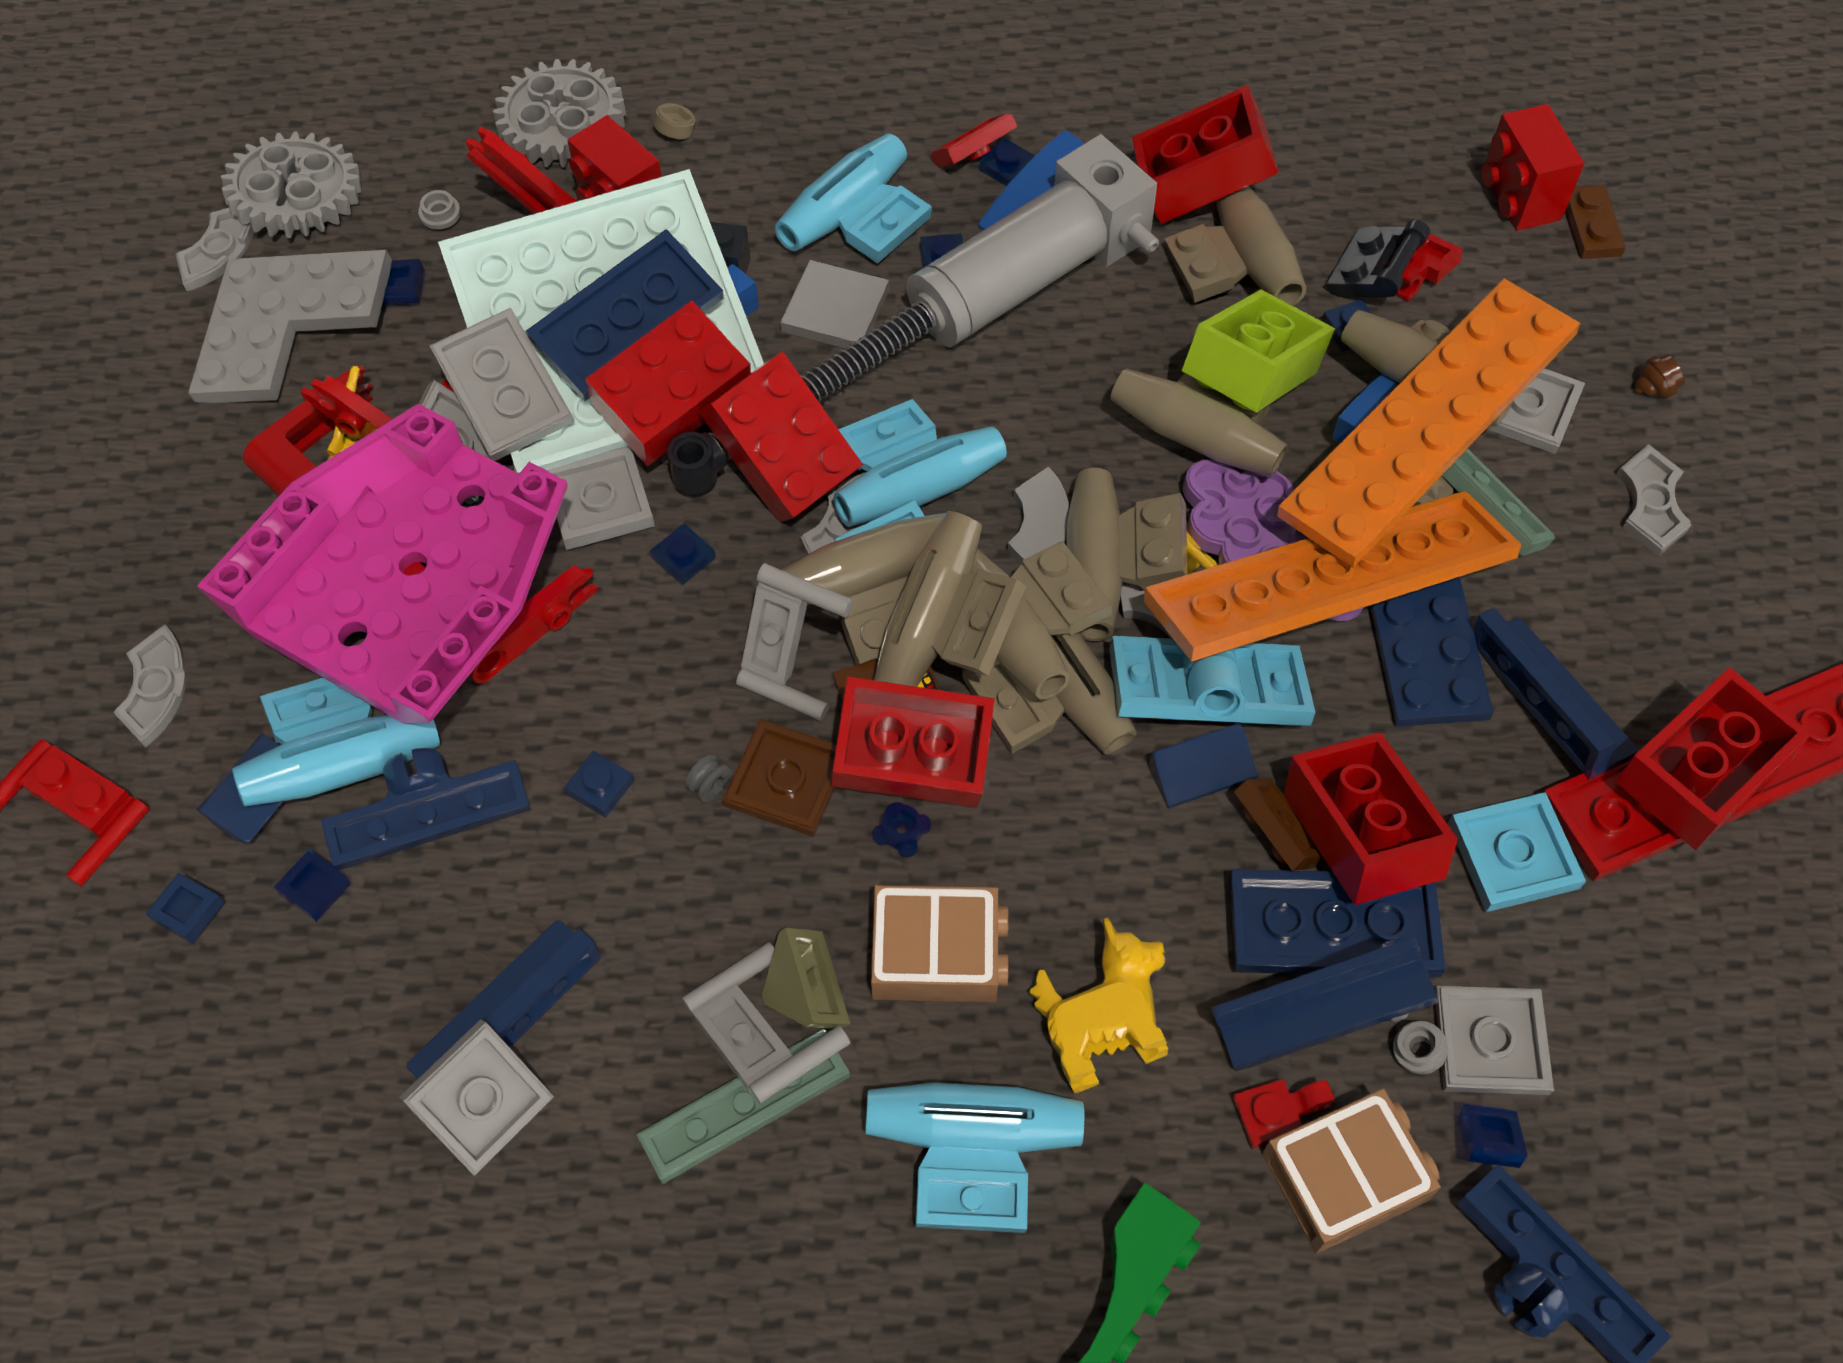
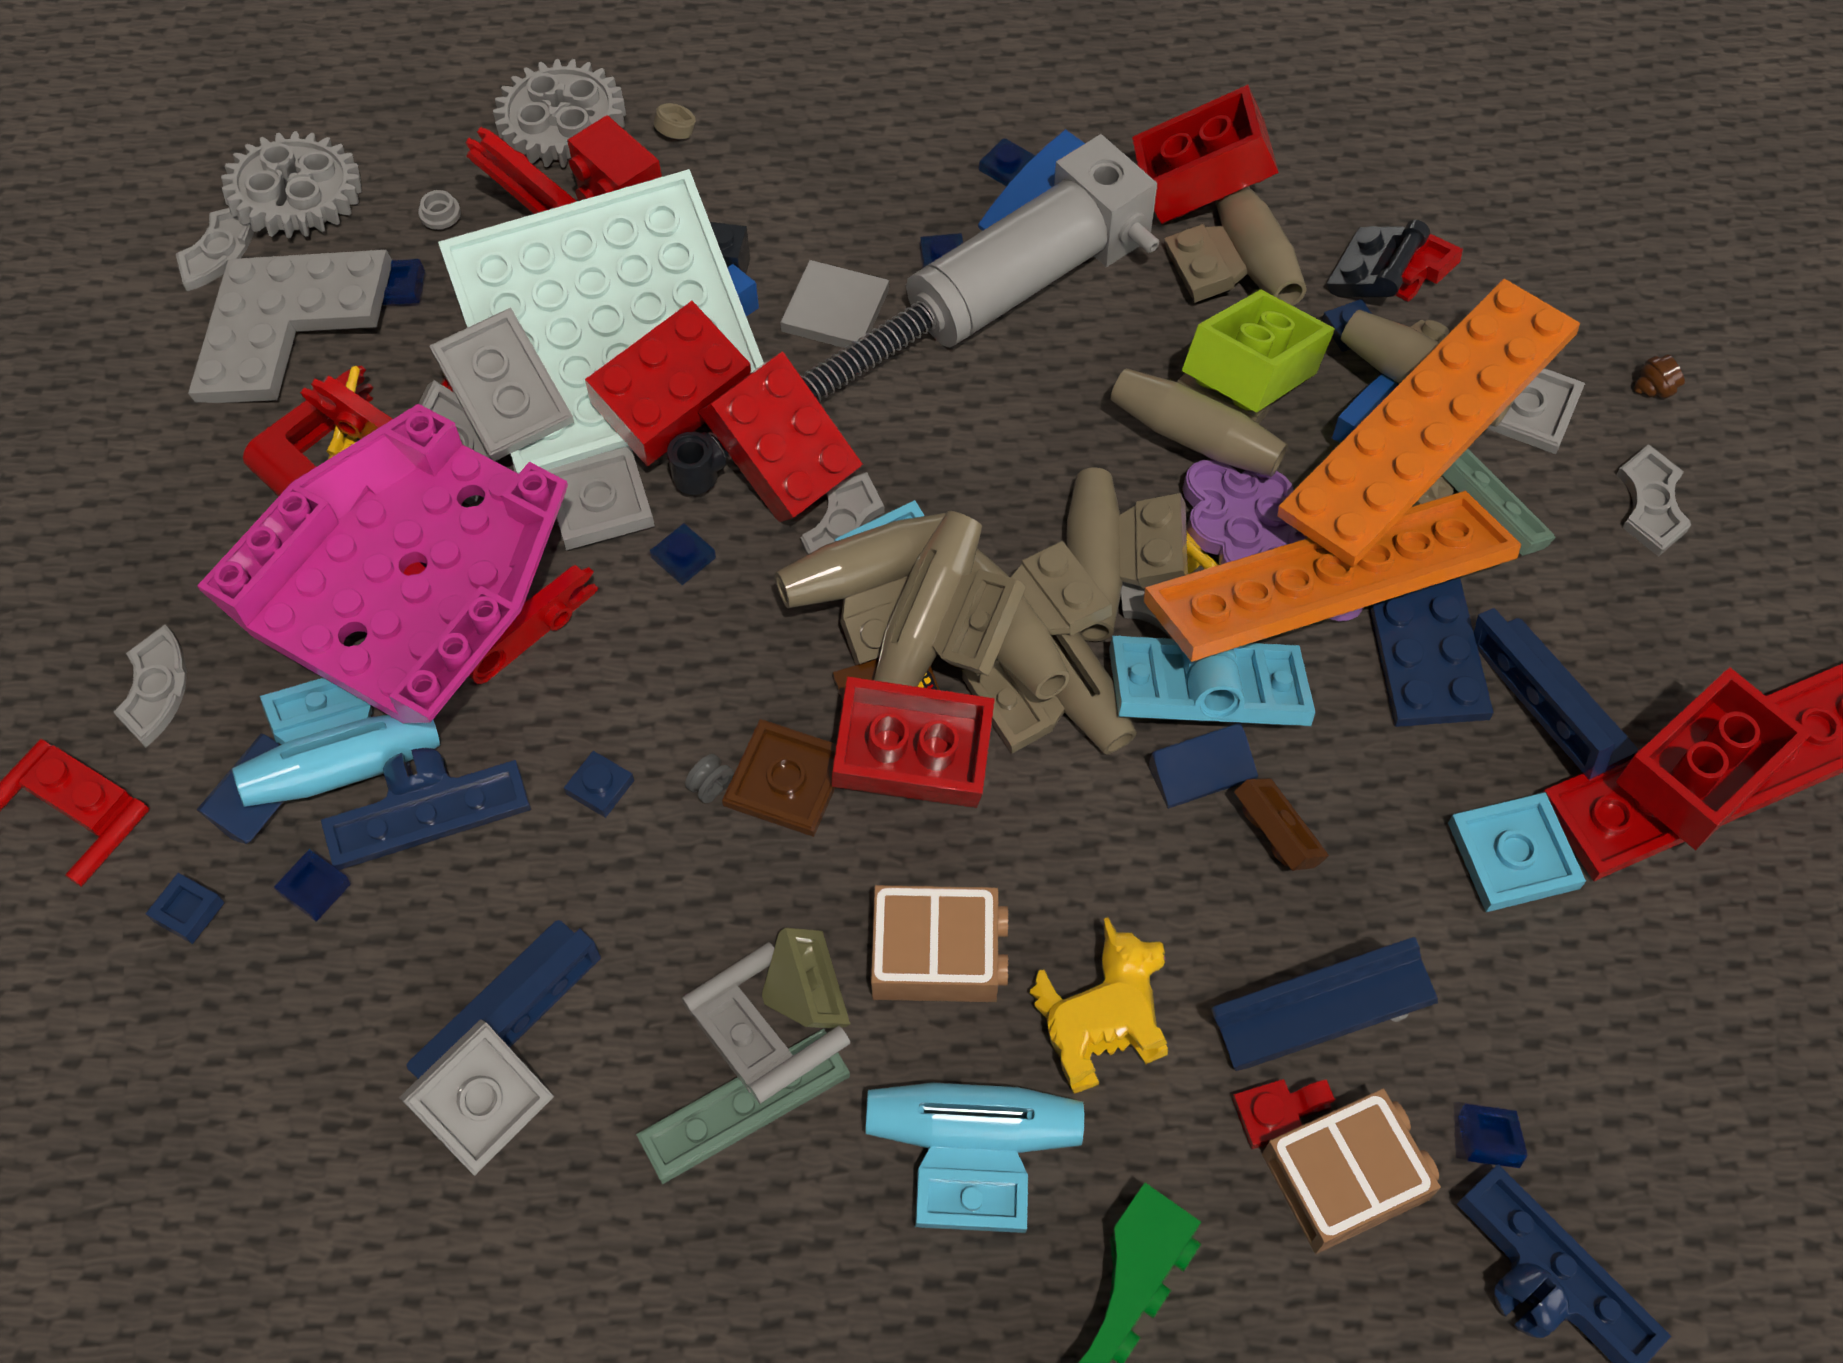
(622, 309): dark blue plate -> none
(776, 633): light grey plate -> none
(859, 202): medium azure plate -> none
(902, 815): clear blue plate -> none
(910, 462): medium azure plate -> none
(974, 142): red plate -> none
(1043, 513): light grey tile -> none
(1308, 922): dark blue plate -> none
(1369, 818): red brick -> none
(1420, 1032): light grey plate -> none
(1494, 1040): light grey tile -> none
(1532, 167): red brick -> none
(1594, 223): reddish brown plate -> none

